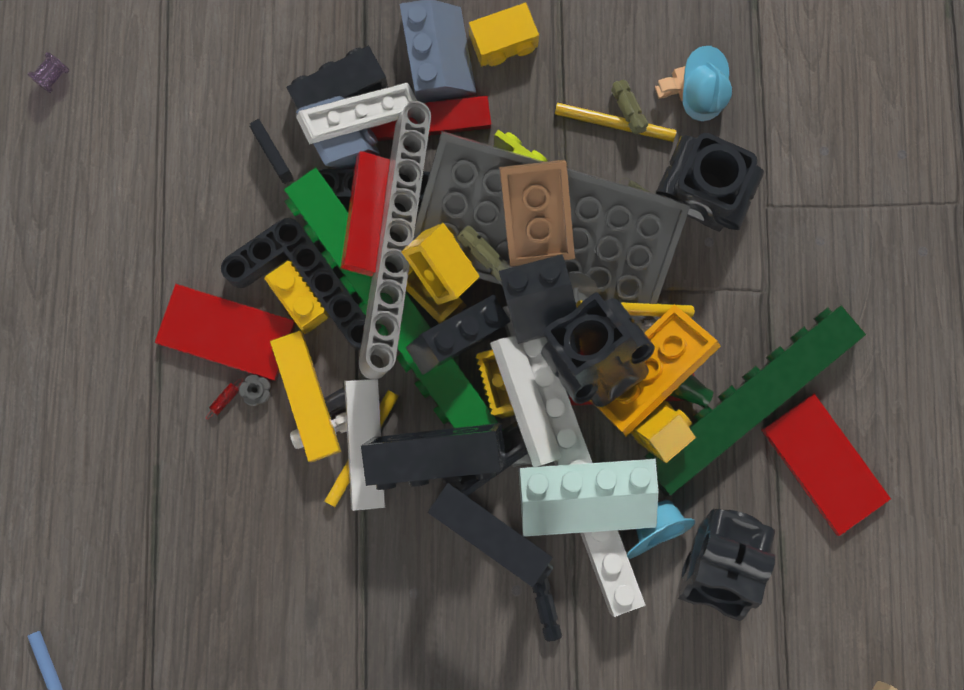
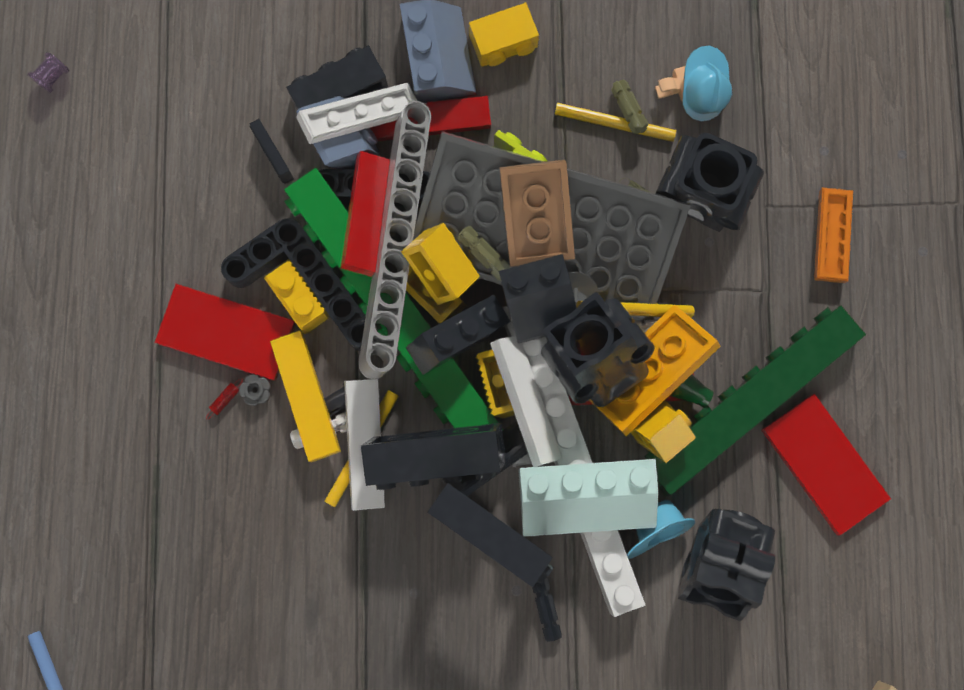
(833, 235): none -> orange plate

